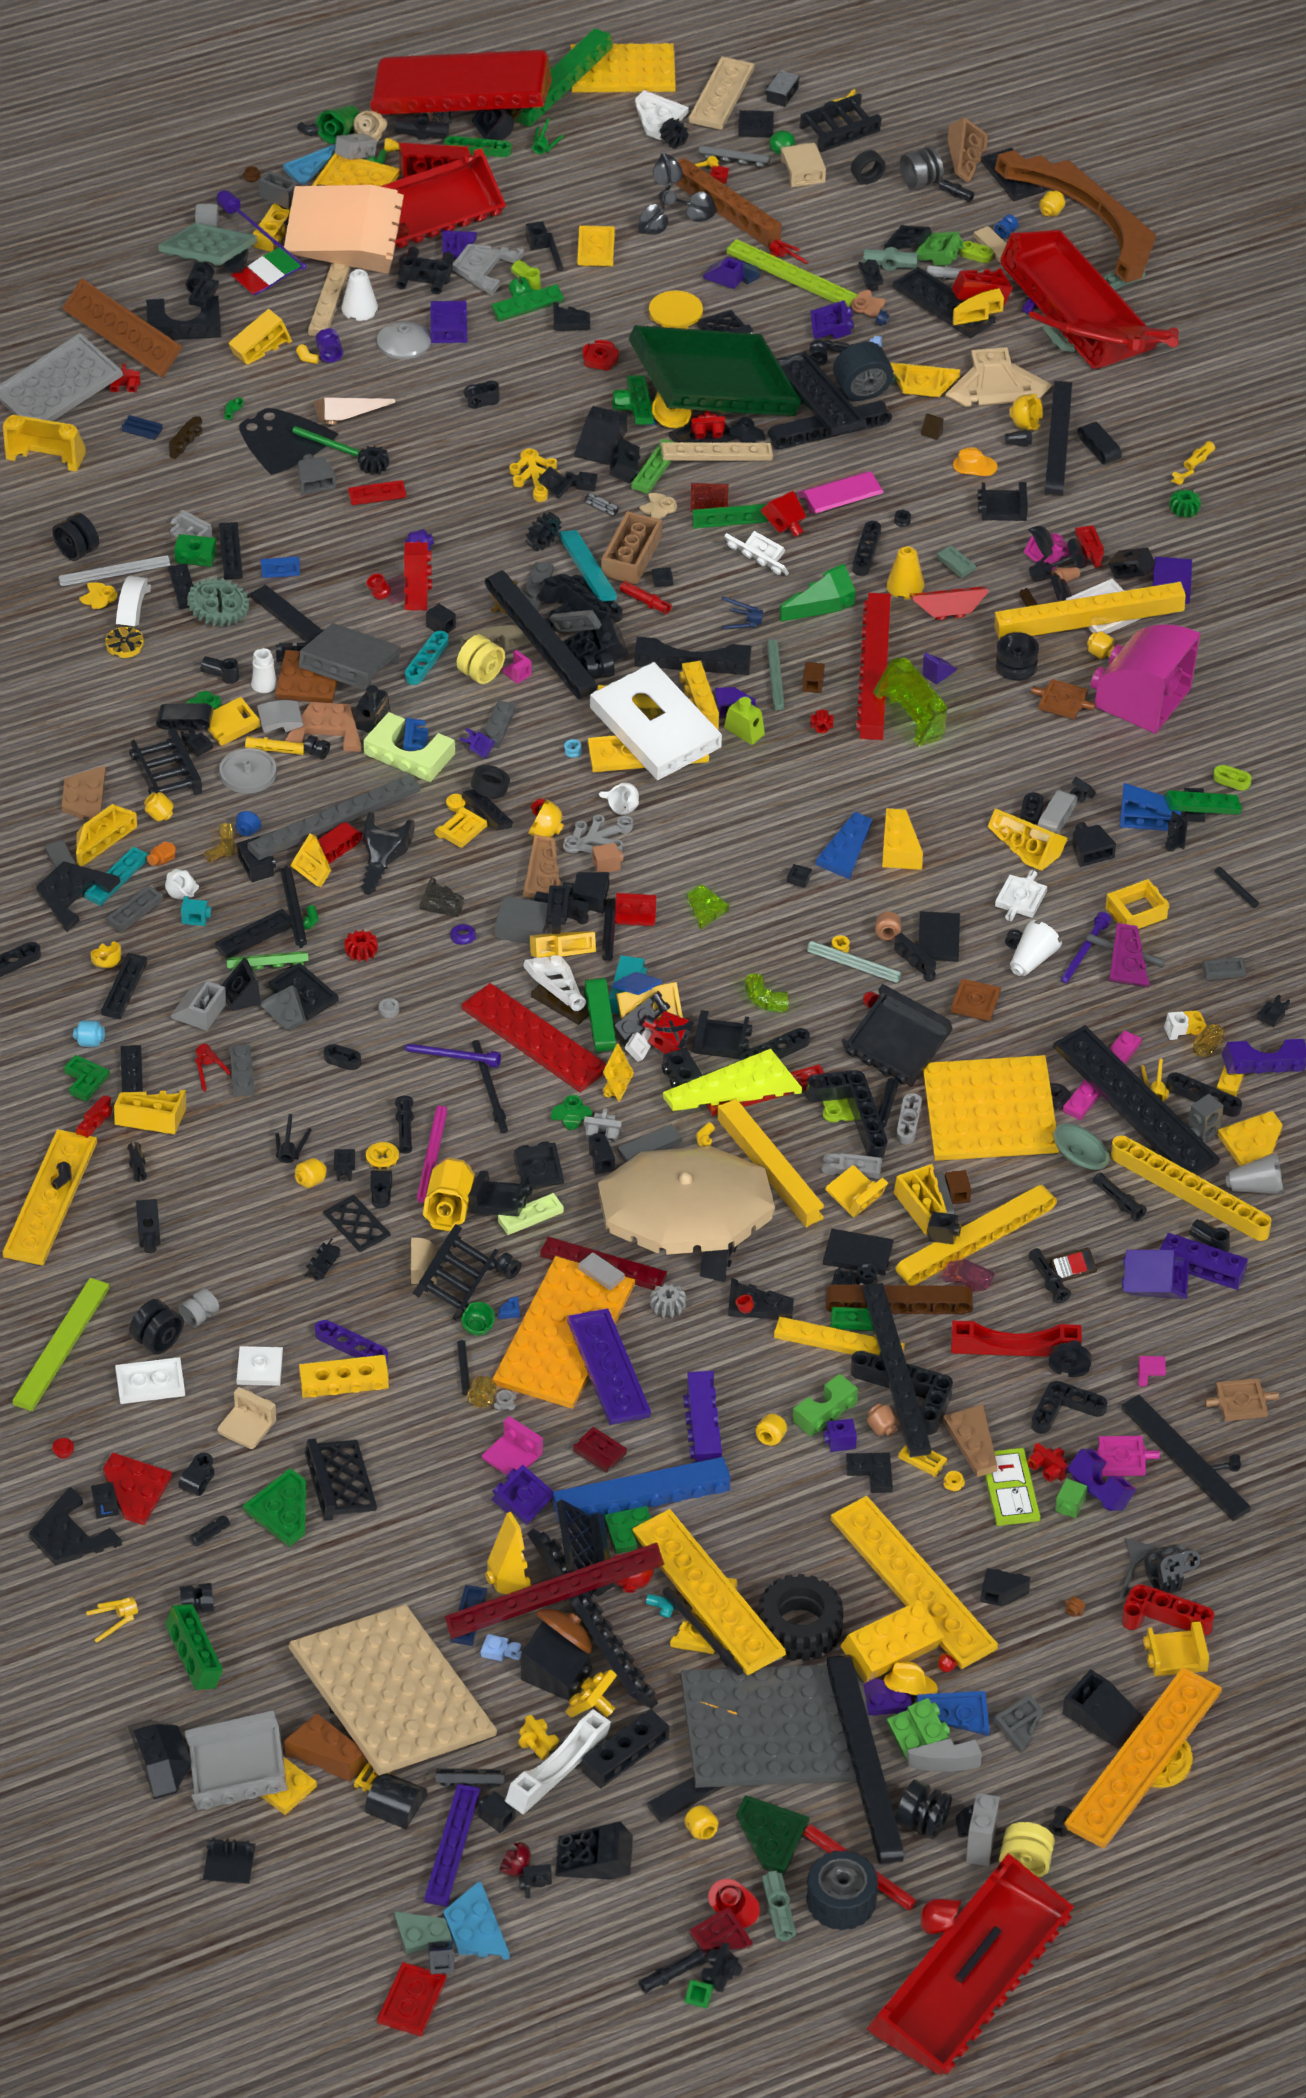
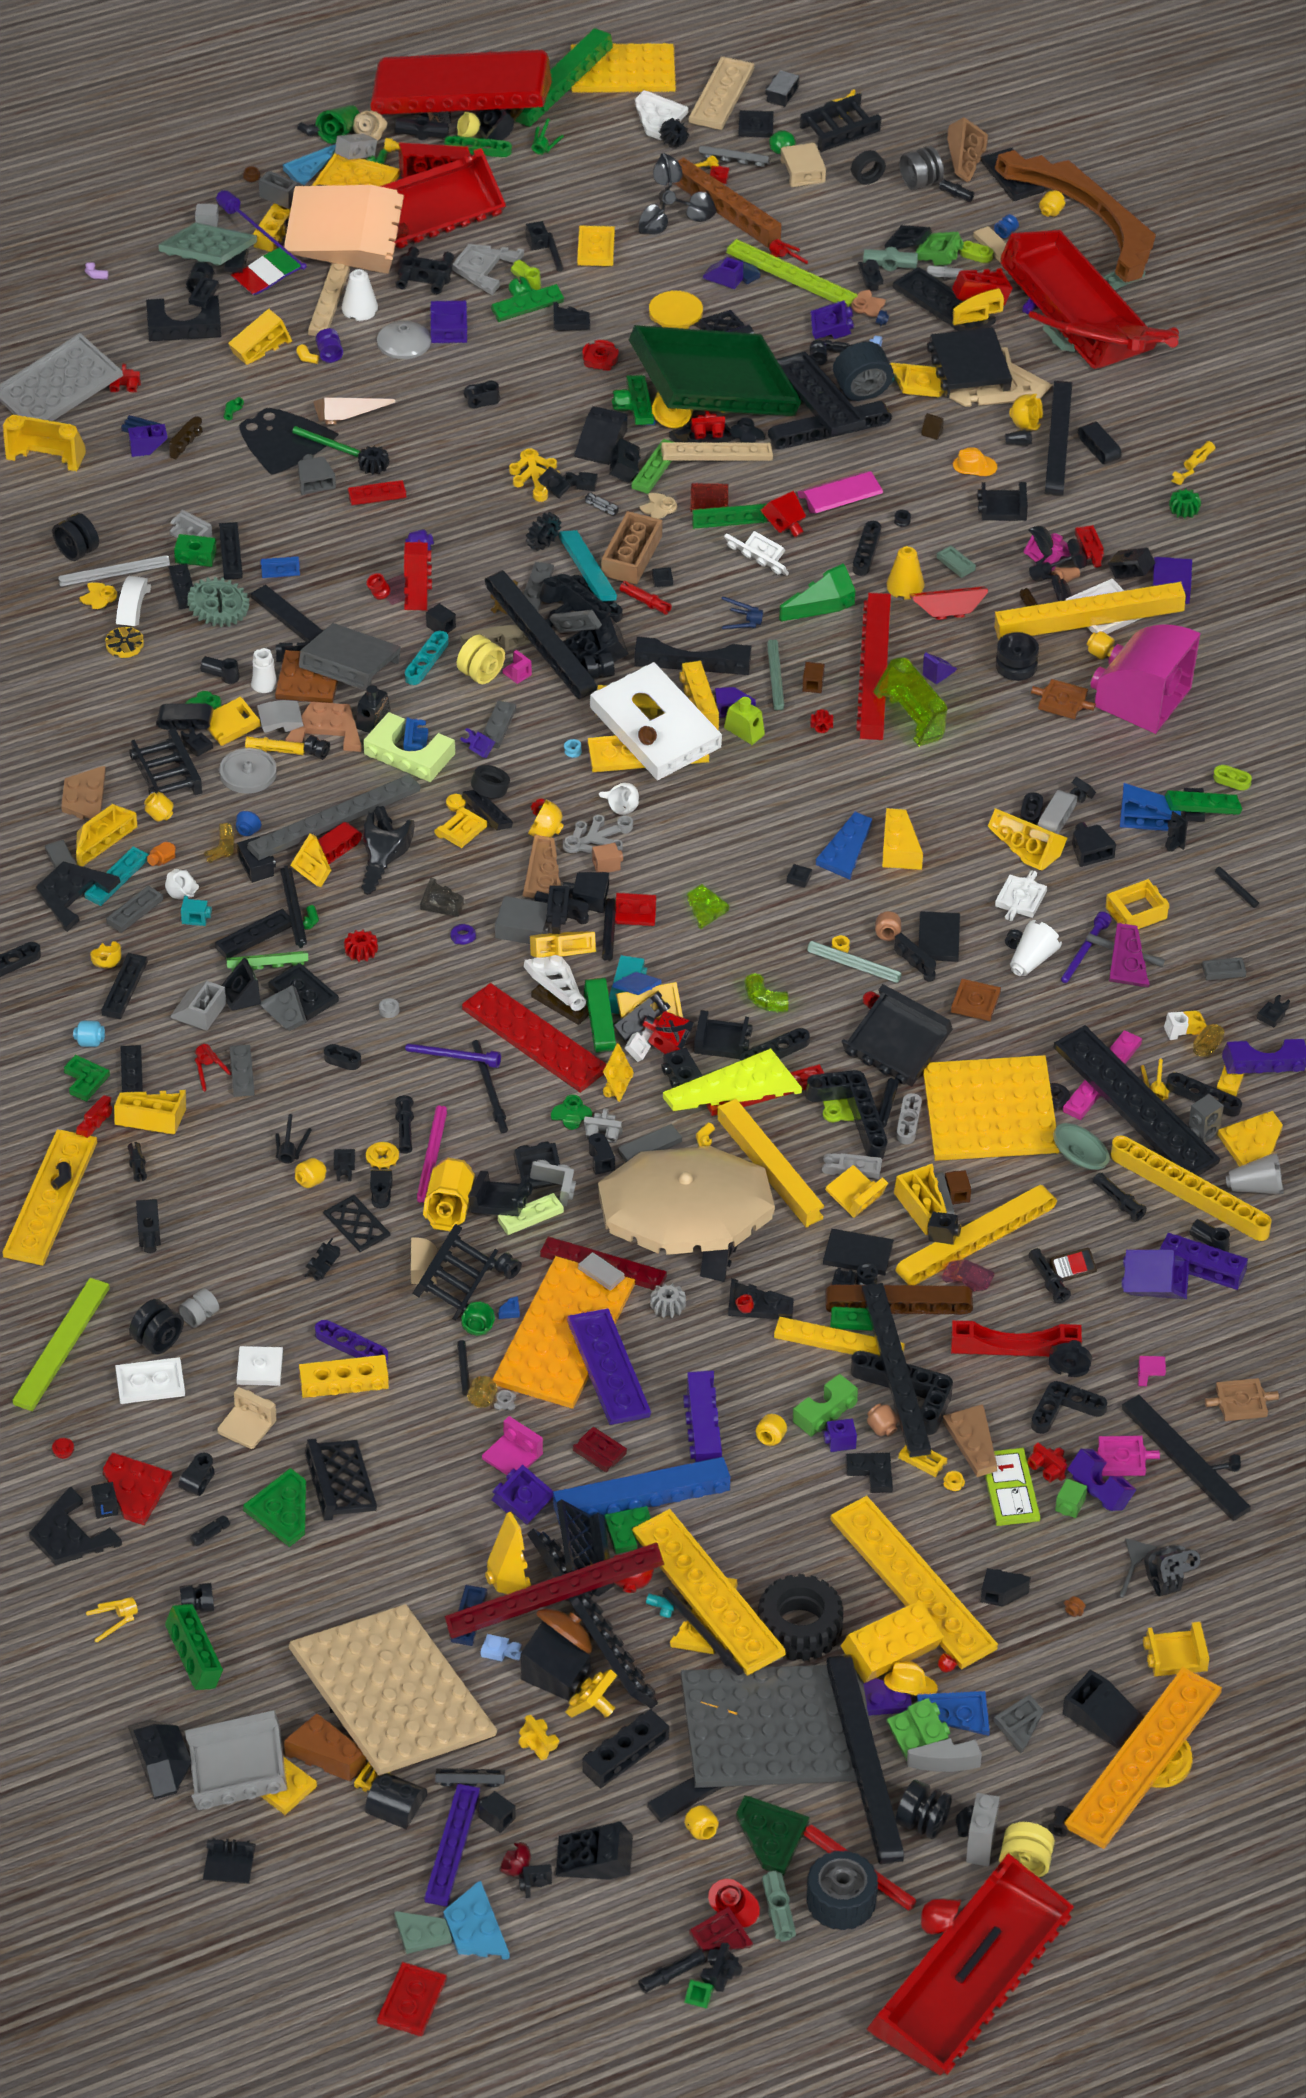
(94, 273): none -> lavender arm
(122, 327): dark orange plate -> none
(146, 439): none -> dark purple slope
(384, 822): none -> black axle
(441, 1957): black brick -> none
(457, 241): dark purple wing -> none
(468, 125): none -> light yellow hair
(535, 1783): white arch -> none
(558, 1174): none -> light grey bracket
(647, 735): none -> reddish brown plate
(969, 359): none -> black panel
(1166, 1608): red beam -> none

